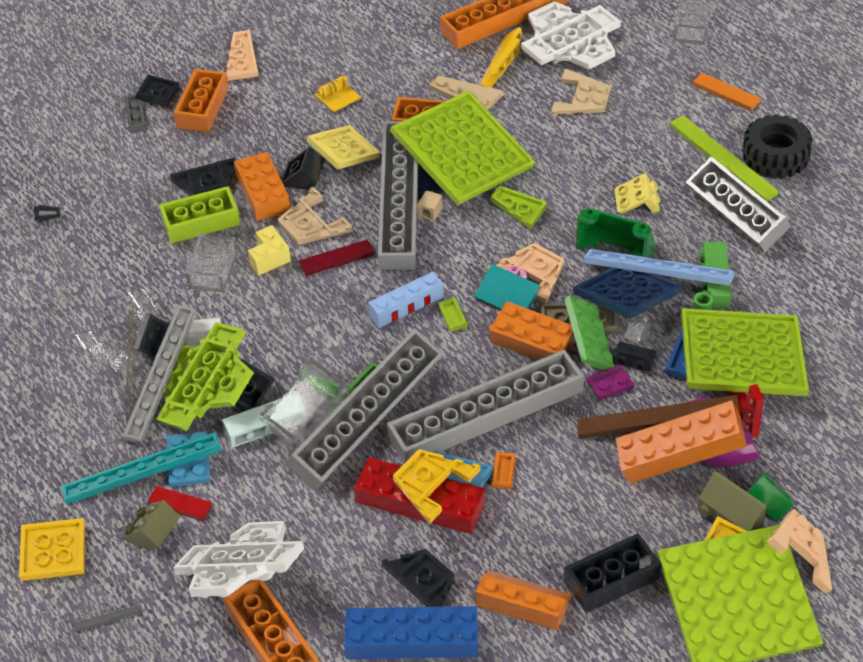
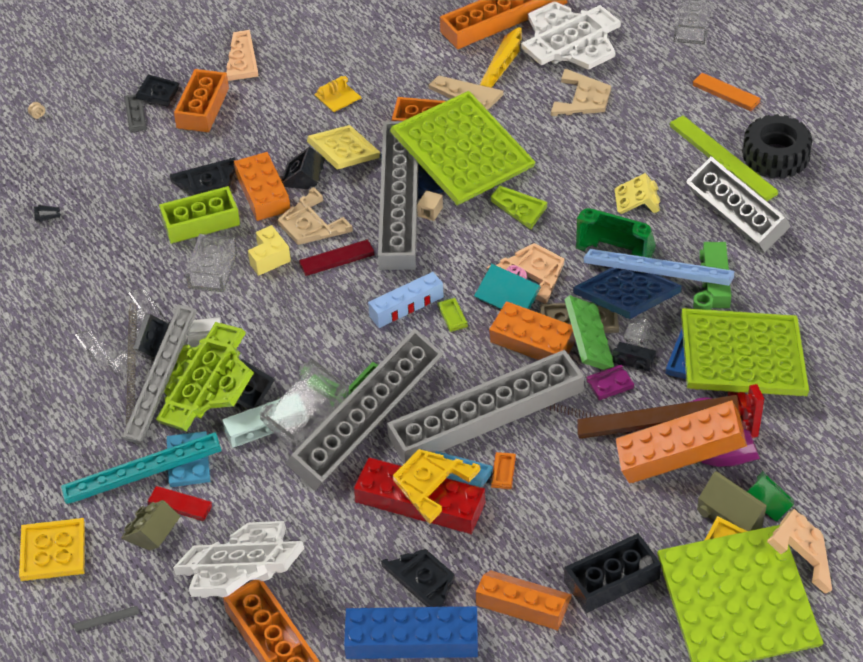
(36, 110): none -> tan bush

